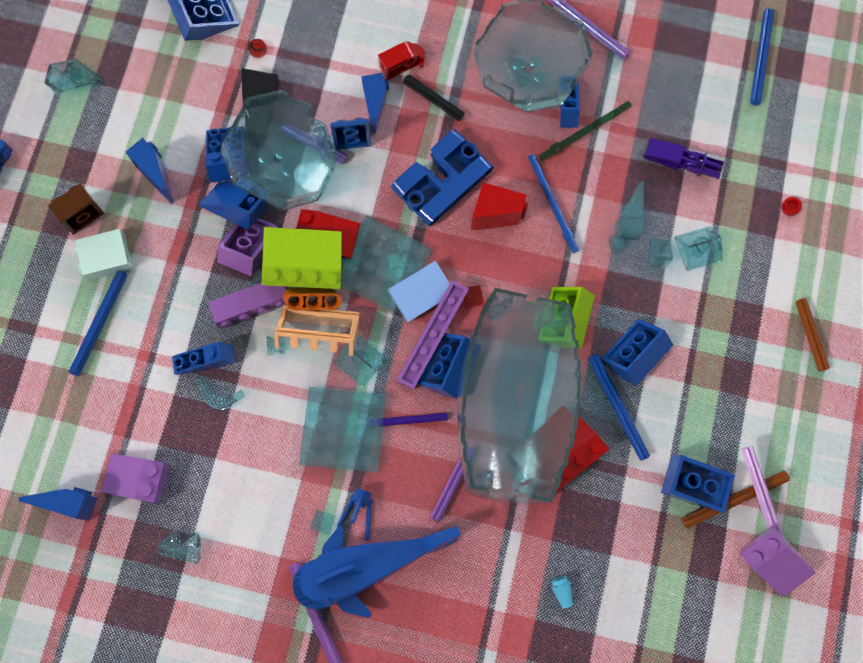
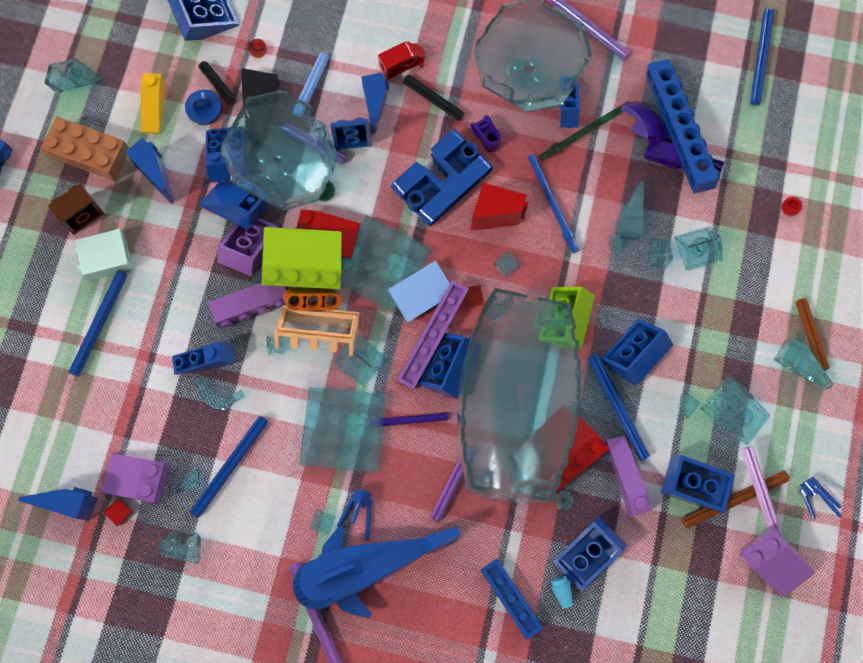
(85, 148): none -> nougat brick
(118, 512): none -> red tile
(152, 102): none -> yellow slope
(190, 480): none -> clear light blue tile
(203, 107): none -> blue tile
(217, 83): none -> black axle
(228, 467): none -> blue axle
(314, 77): none -> light blue axle
(328, 192): none -> clear green piece
(484, 131): none -> dark purple piece
(506, 264): none -> clear light blue plate
(511, 599): none -> blue plate
(568, 500): none -> clear light blue plate
(590, 553): none -> blue slope
(628, 477): none -> medium lavender slope
(647, 122): none -> dark purple slope
(675, 112): none -> blue brick
(688, 404): none -> clear light blue tile
(736, 409): none -> clear light blue slope
(801, 361): none -> clear light blue slope
(812, 488): none -> blue plant

